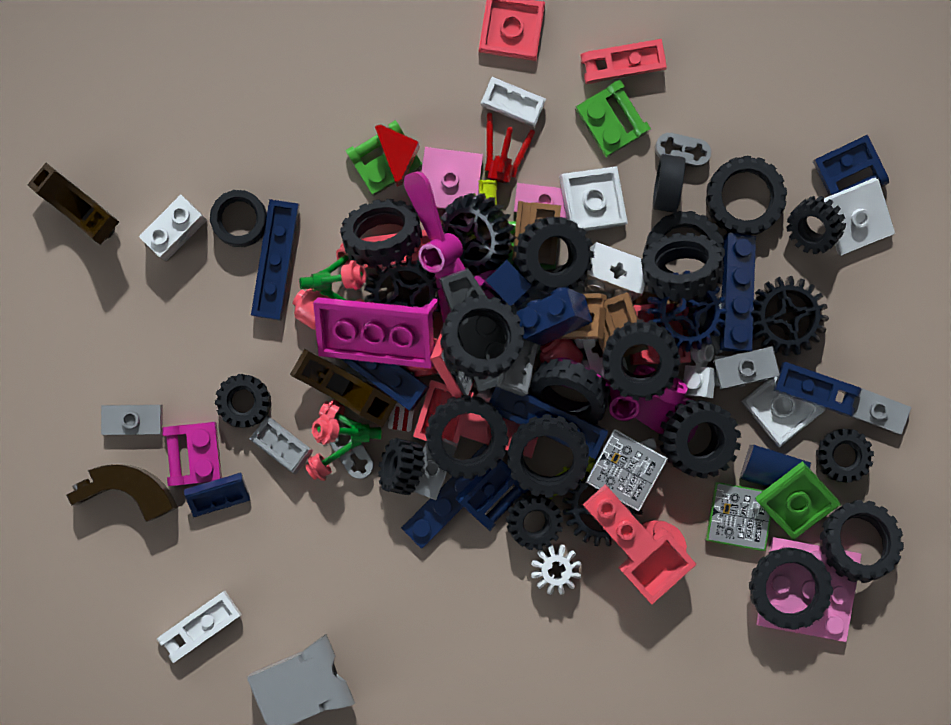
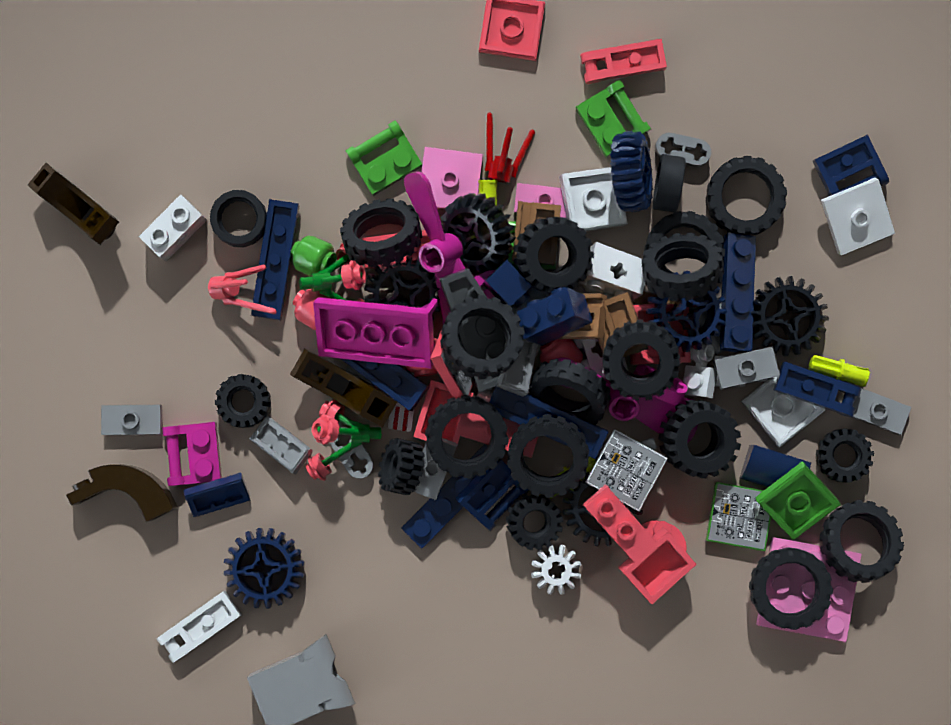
(228, 286): none -> coral plant
(265, 582): none -> dark blue gear
(312, 255): none -> bright green head
(399, 151): red slope -> none
(513, 102): white plate -> none
(631, 171): none -> dark blue gear
(826, 214): black tyre -> none
(839, 370): none -> neon yellow axle

